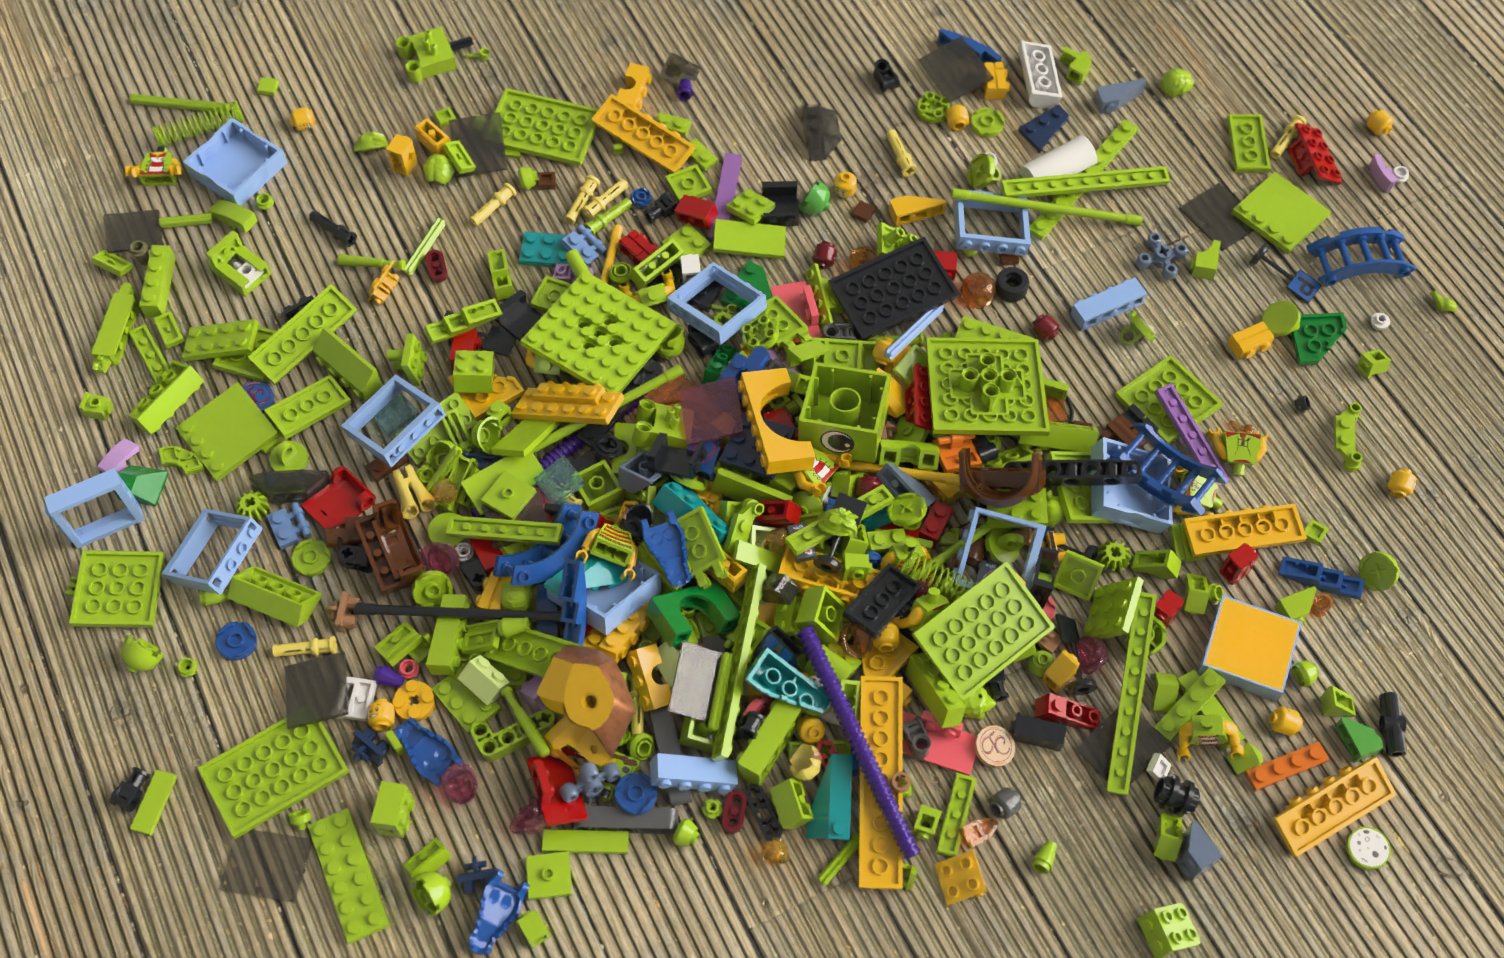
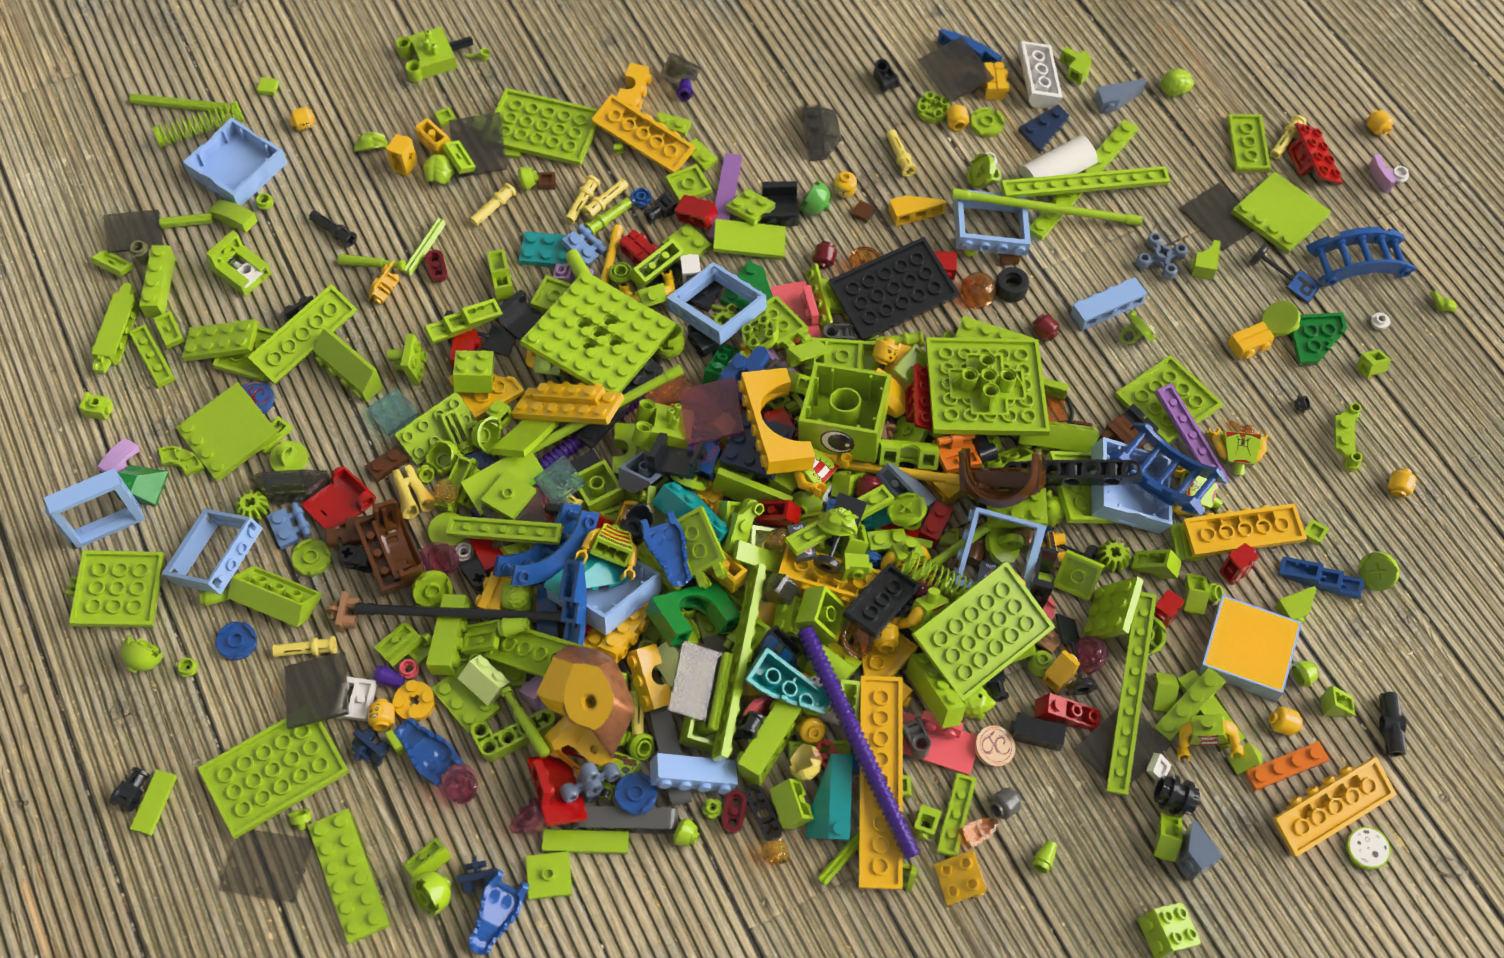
(156, 168): torso -> none
(166, 396): lime wedge -> none
(307, 406): lime plate -> none
(393, 809): lime brick -> none
(409, 436): light blue window -> none
(444, 468): lime axle -> none
(496, 458): dark blue hinge -> none
(533, 928): lime brick -> none
(602, 440): black gear -> none
(891, 238): lime plate -> none
(907, 781): medium nougat bush -> none
(912, 332): light blue axle -> none
(1322, 604): clear orange bush -> none
(1359, 739): bright green slope -> none

